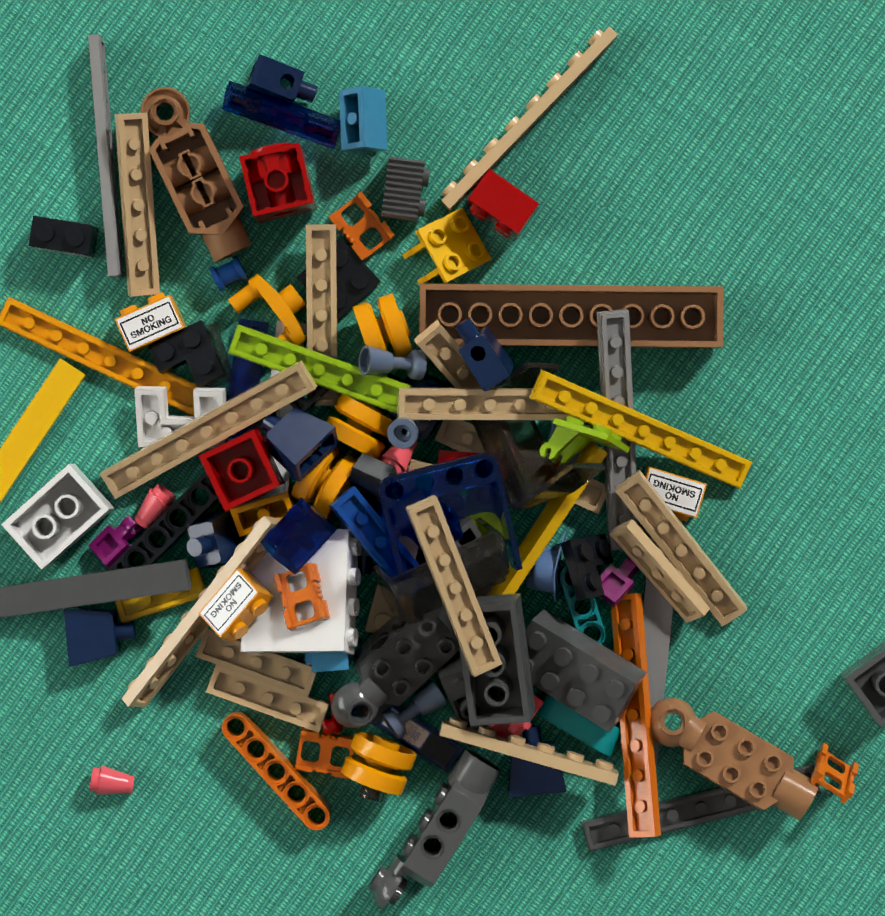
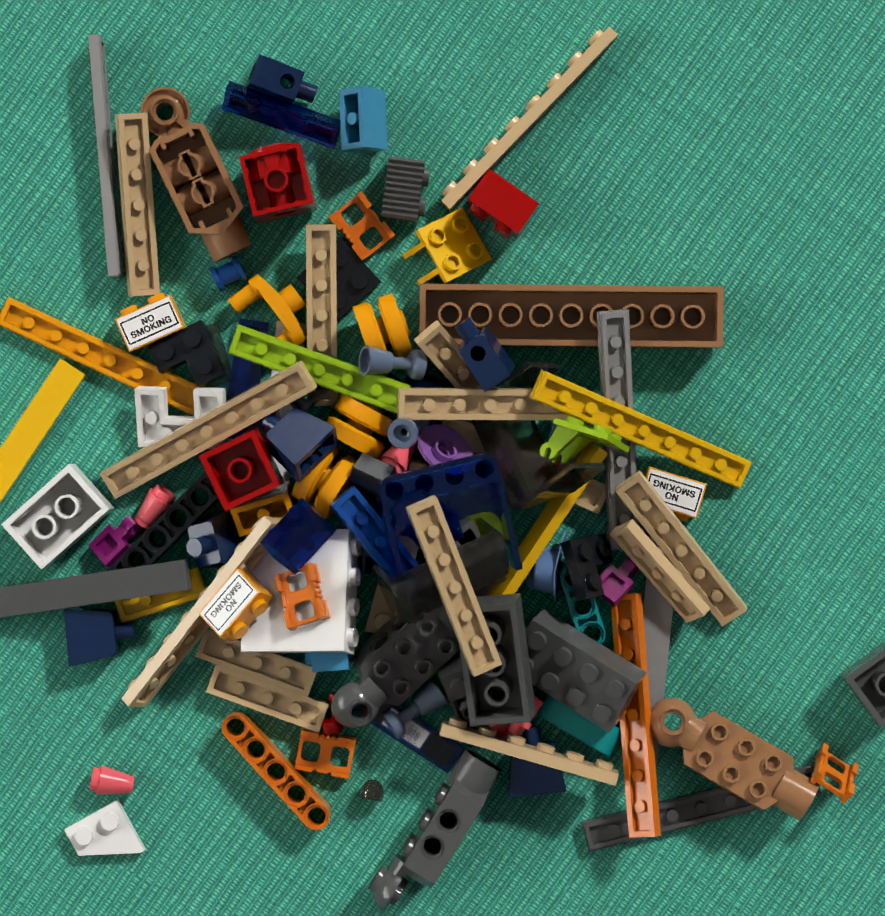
(63, 236): black brick -> none
(105, 833): none -> white wing
(378, 763): light orange wheel -> none
(442, 444): none -> medium lavender dish

